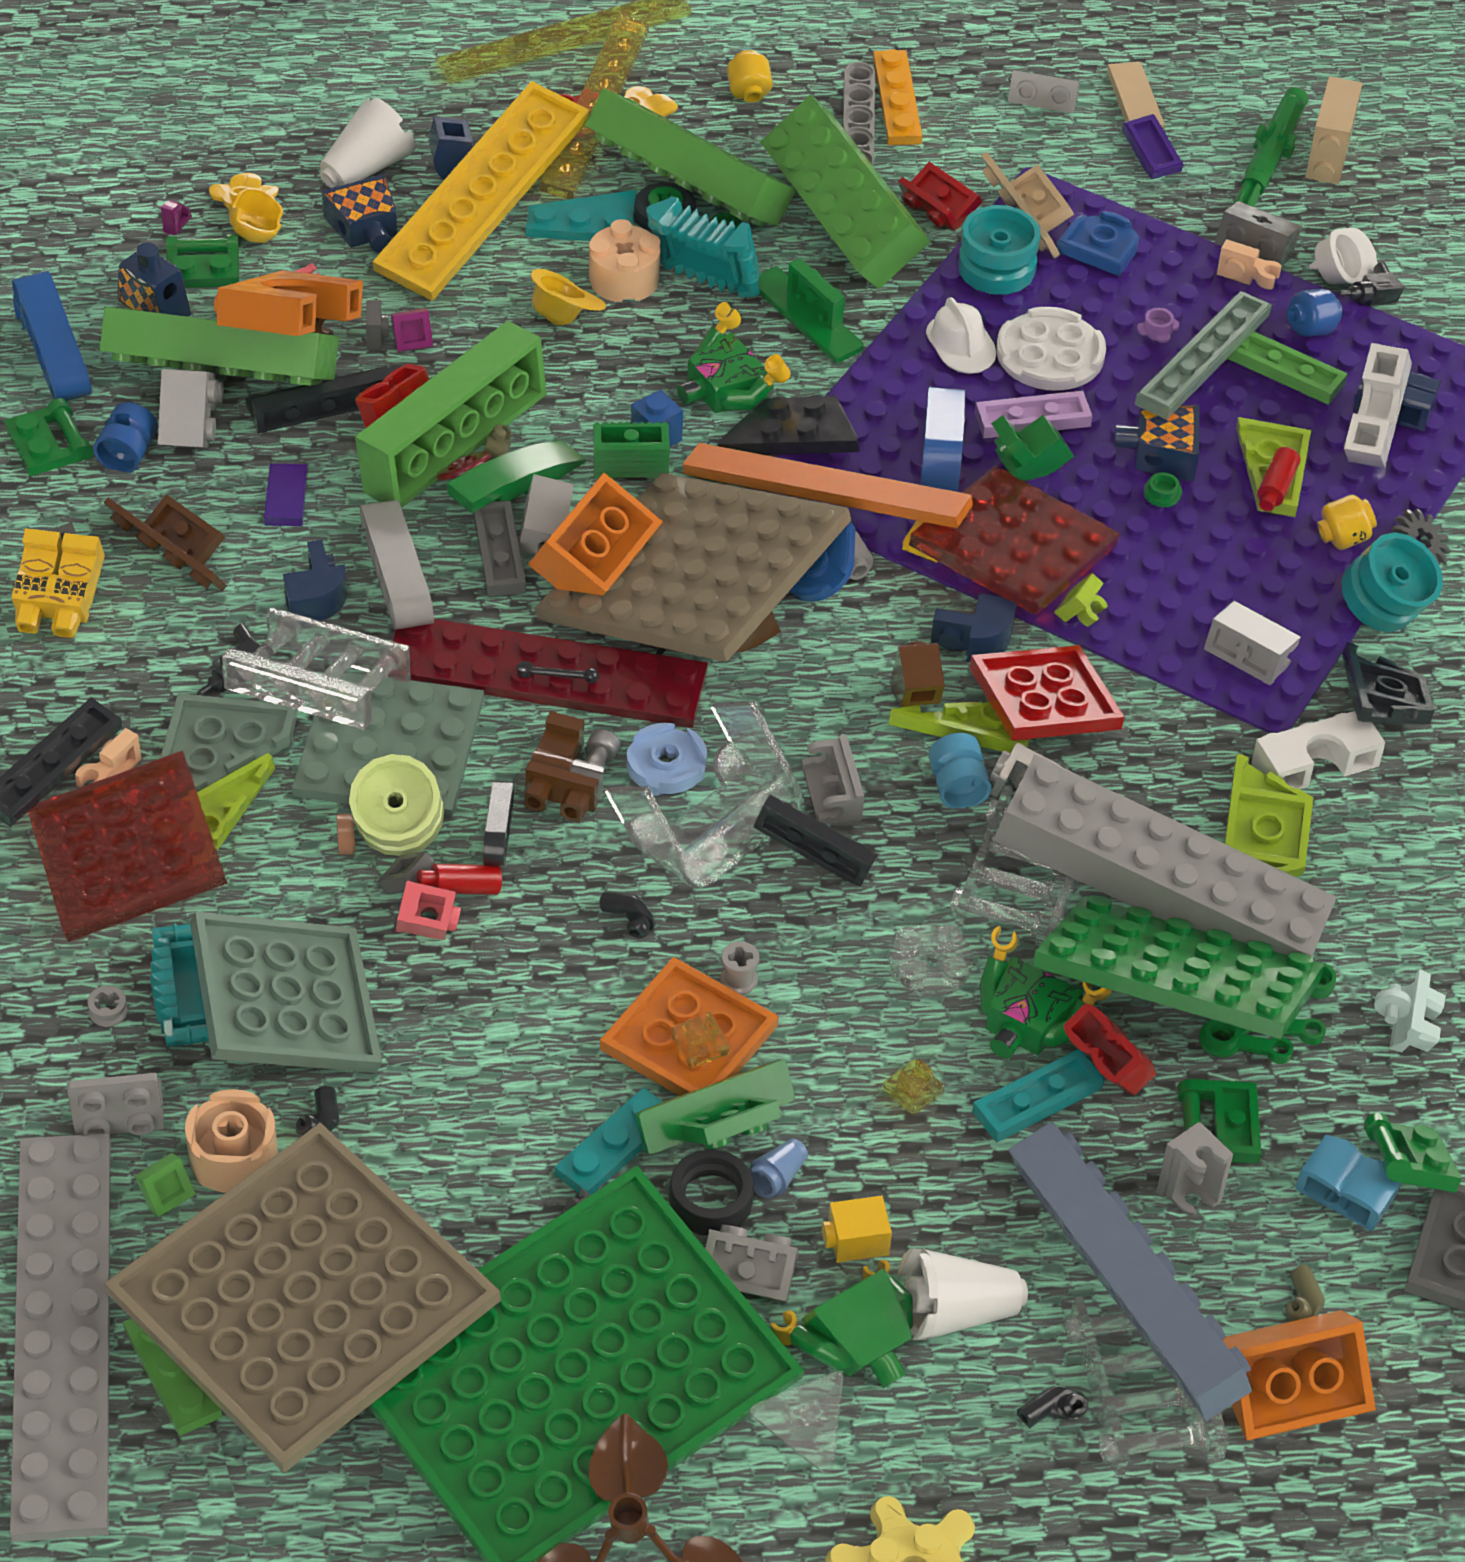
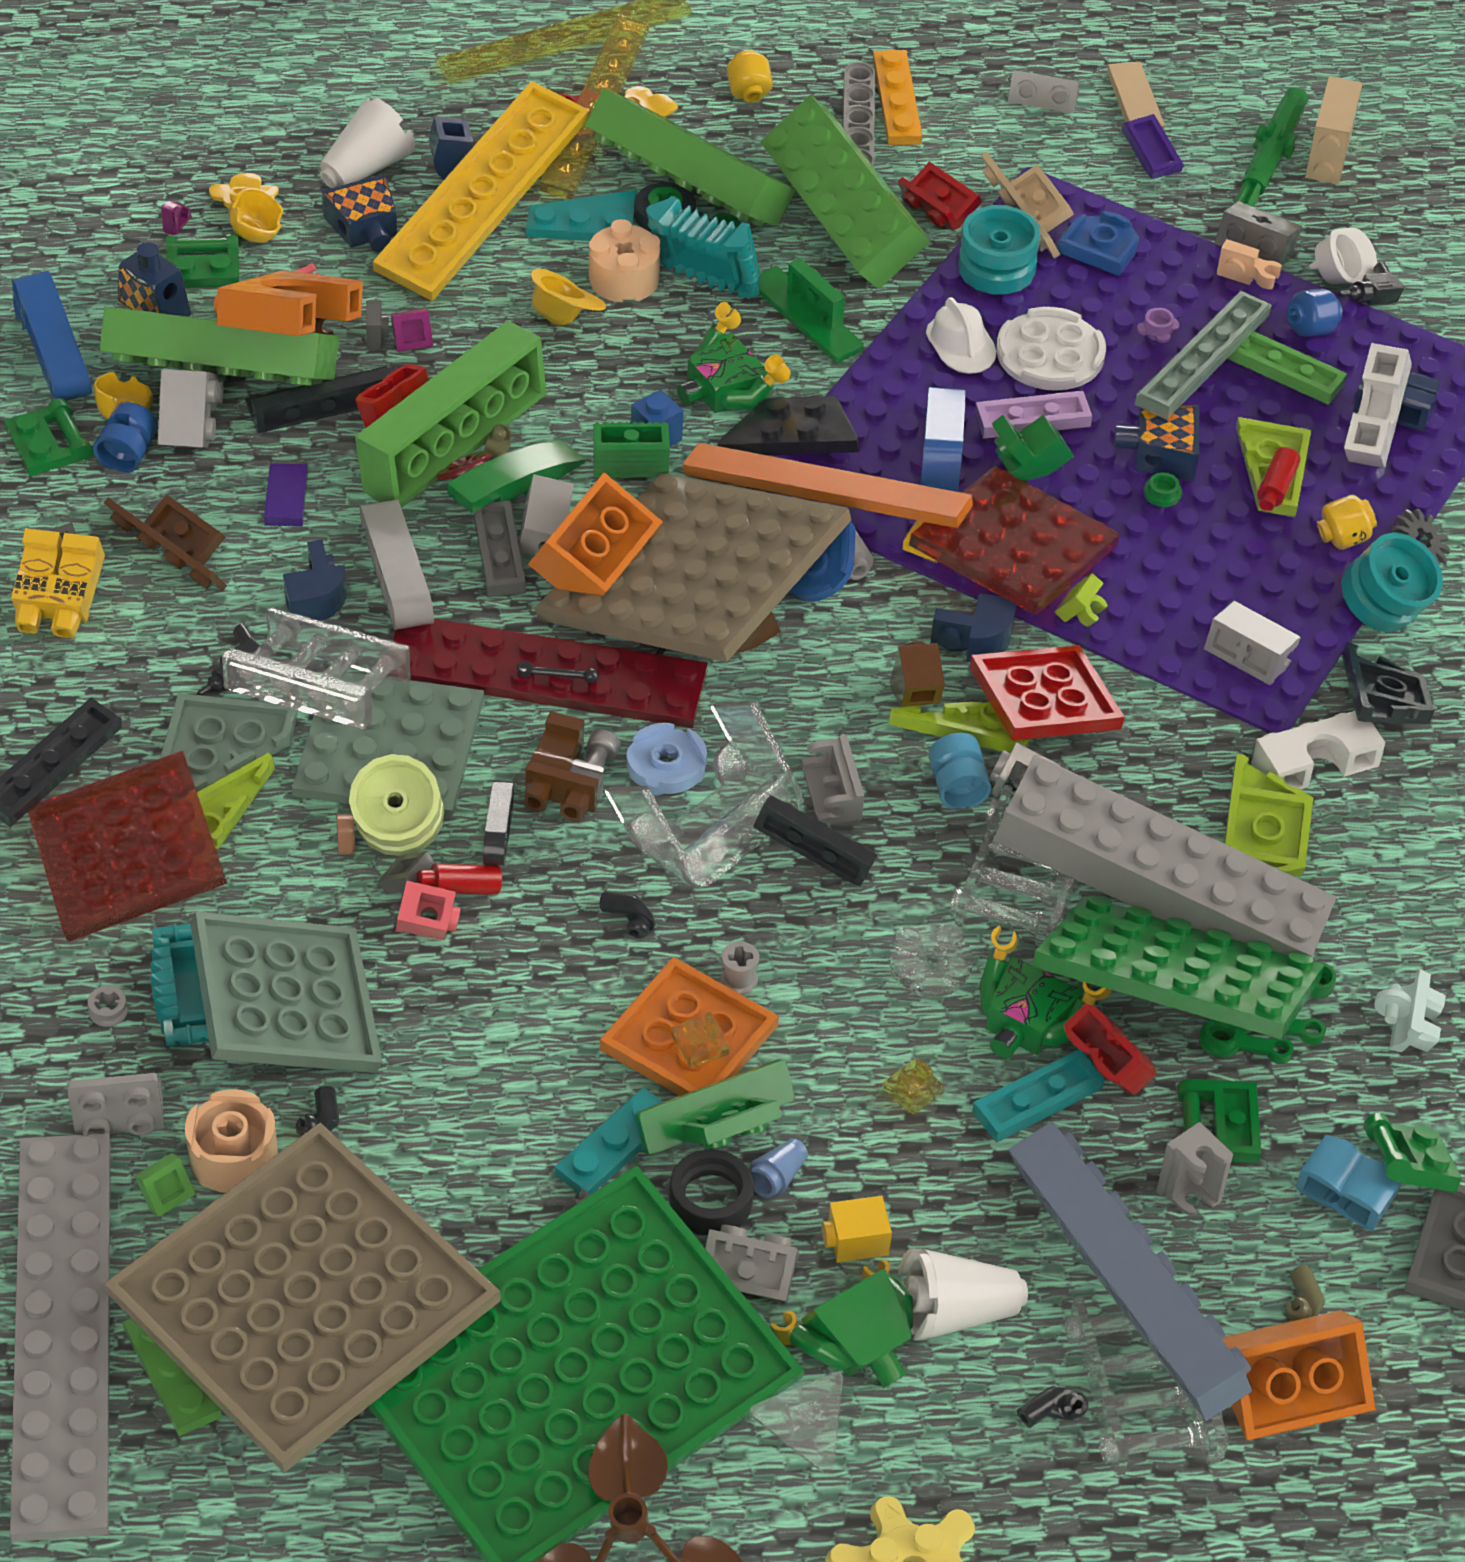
(111, 391): none -> yellow hair
(115, 757): light nougat plate -> none

